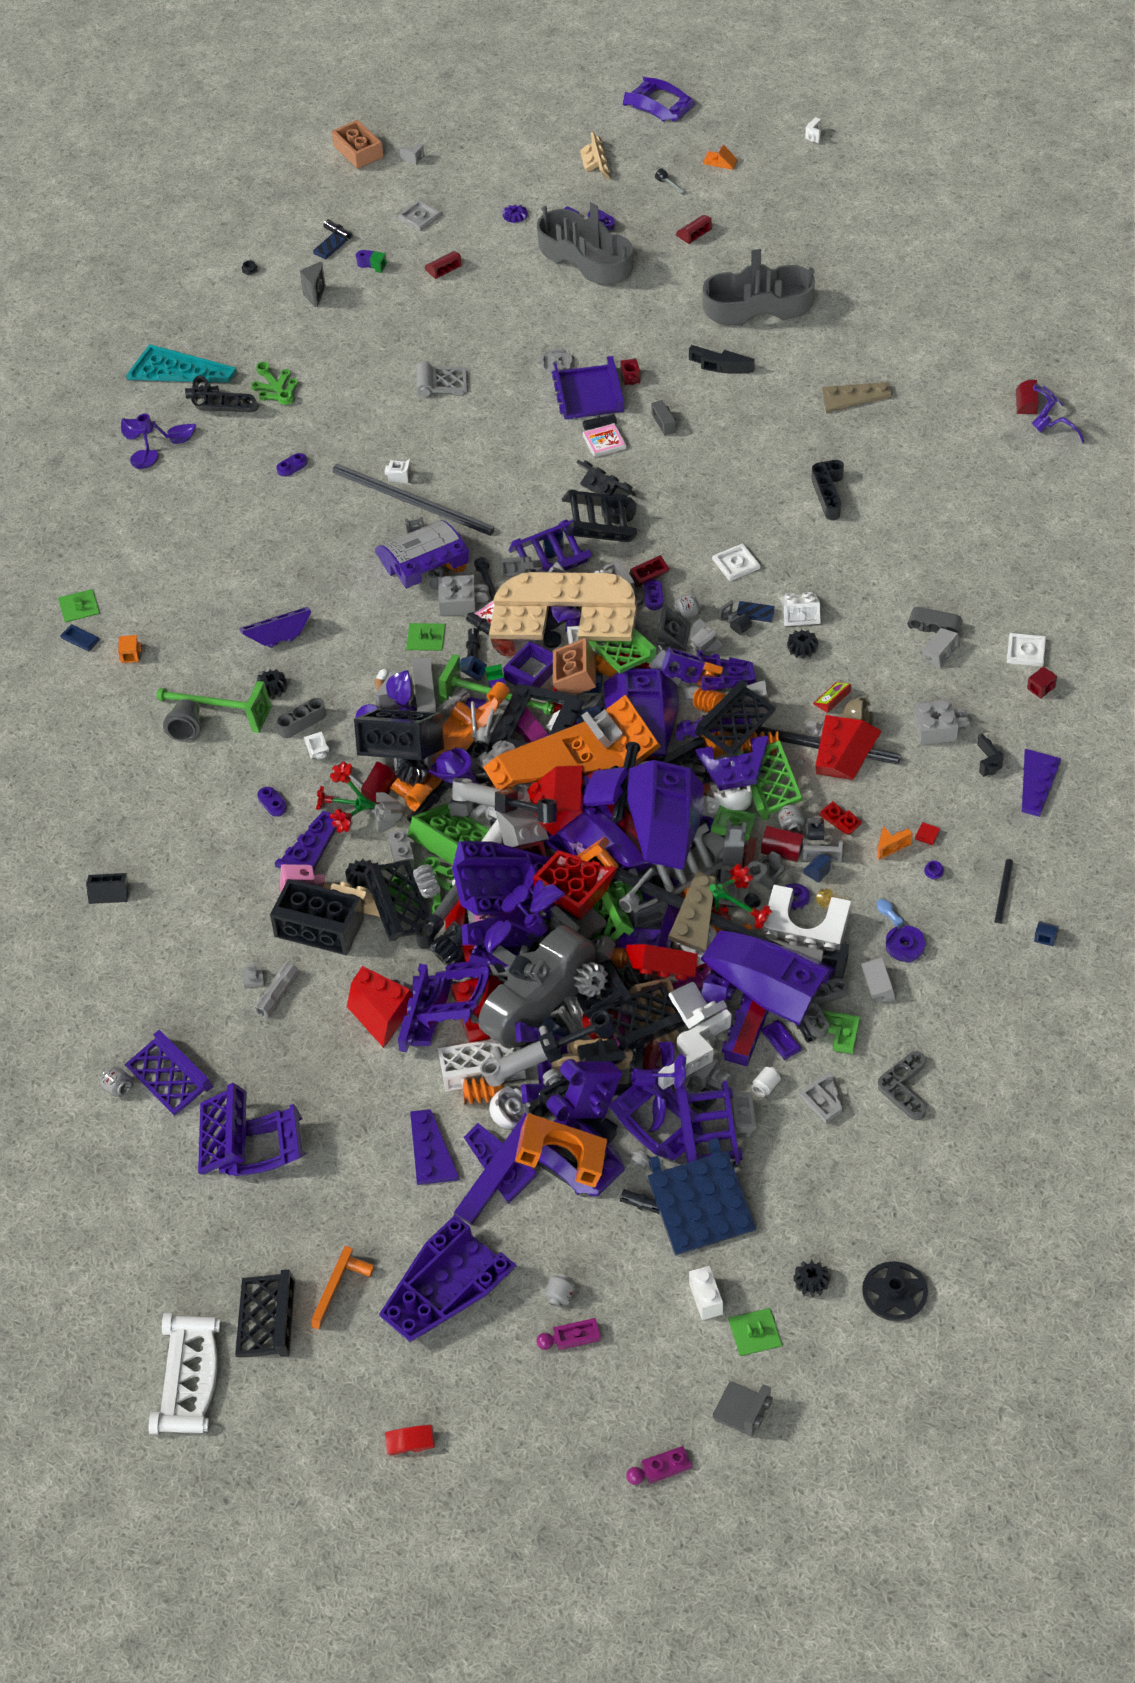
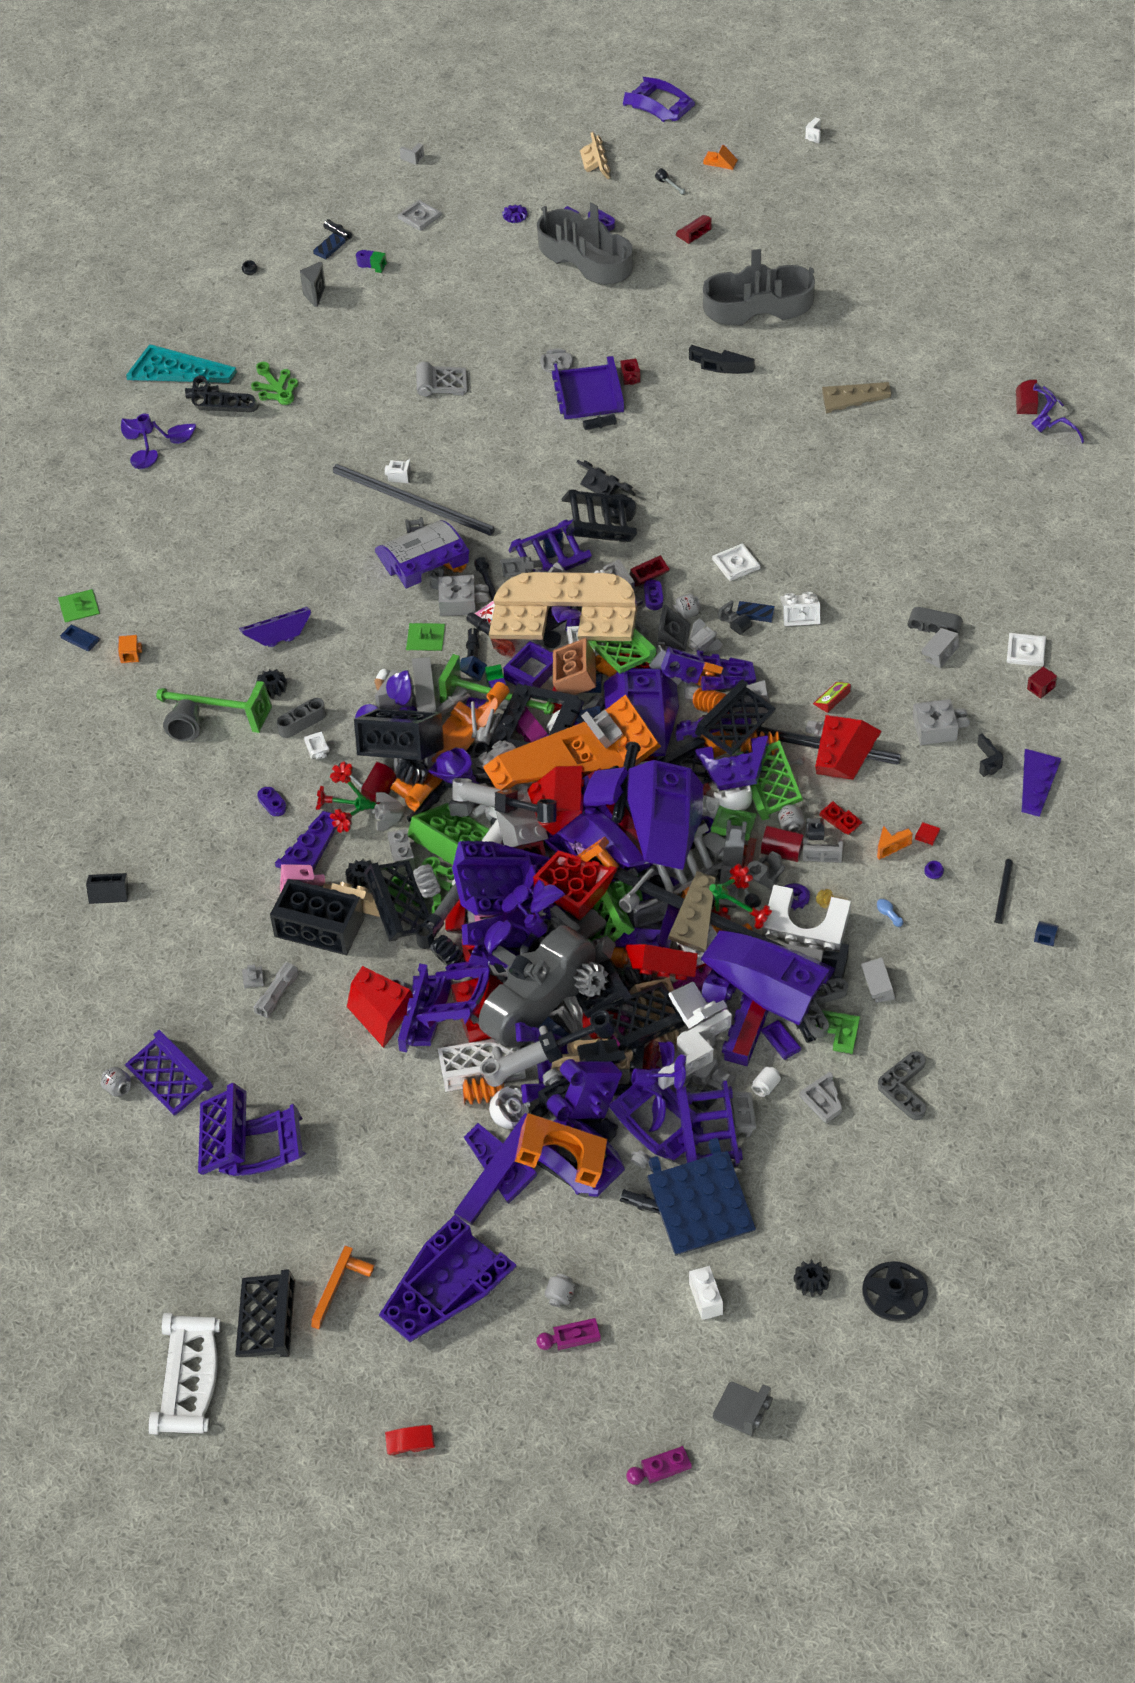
(291, 464): dark purple plate -> none
(357, 144): nougat brick -> none
(430, 1152): dark purple wing -> none
(444, 264): dark red brick -> none
(454, 932): black leg -> none
(604, 440): tile -> none
(663, 417): dark grey piece -> none
(754, 1332): bright green piece -> none
(802, 643): black gear -> none
(818, 867): dark blue brick -> none
(822, 478): black beam -> none
(858, 709): dark tan cylinder -> none
(905, 953): dark purple plate -> none

